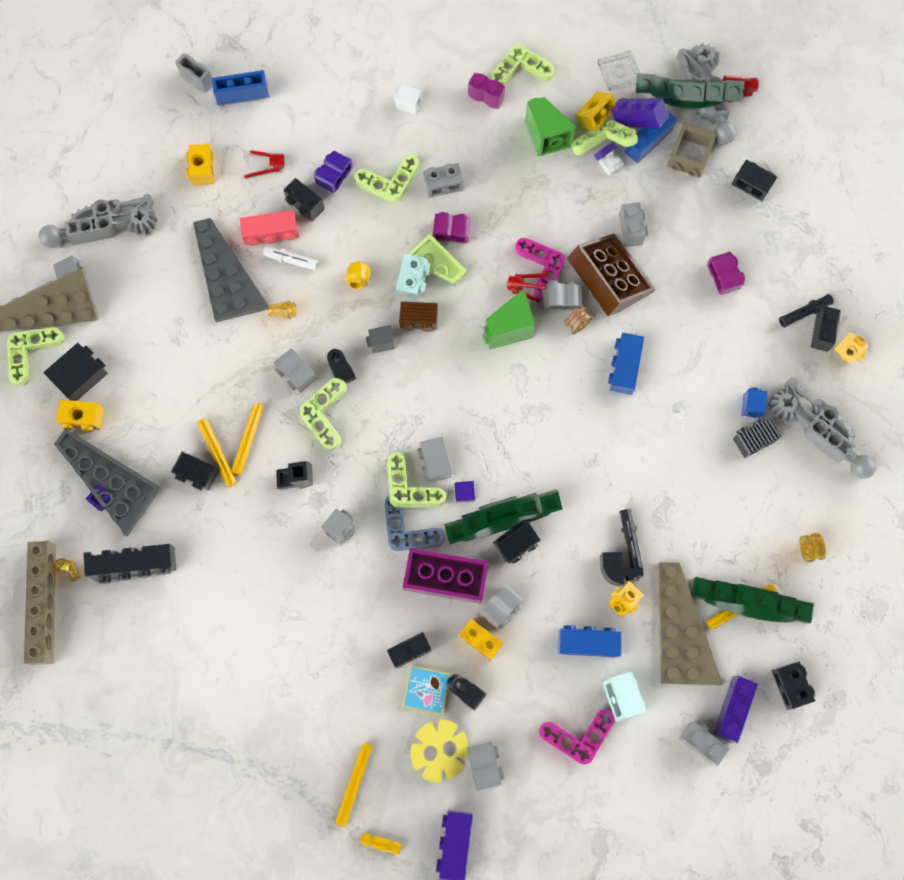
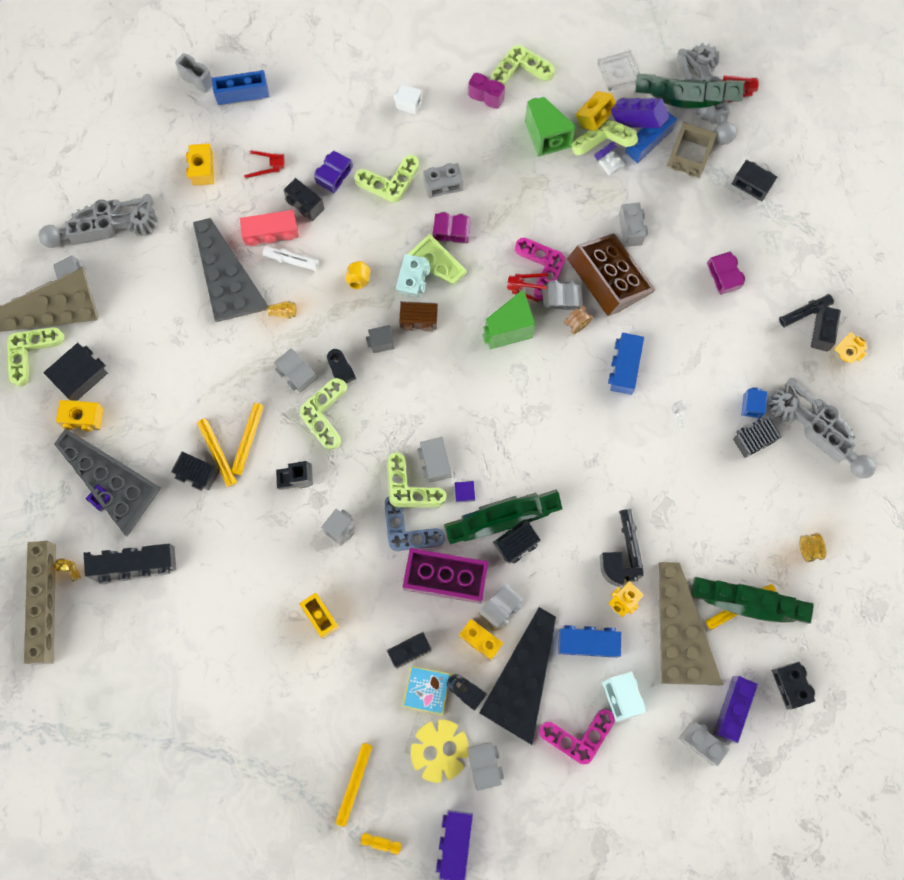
(319, 615): none -> yellow brick
(519, 689): none -> black wing

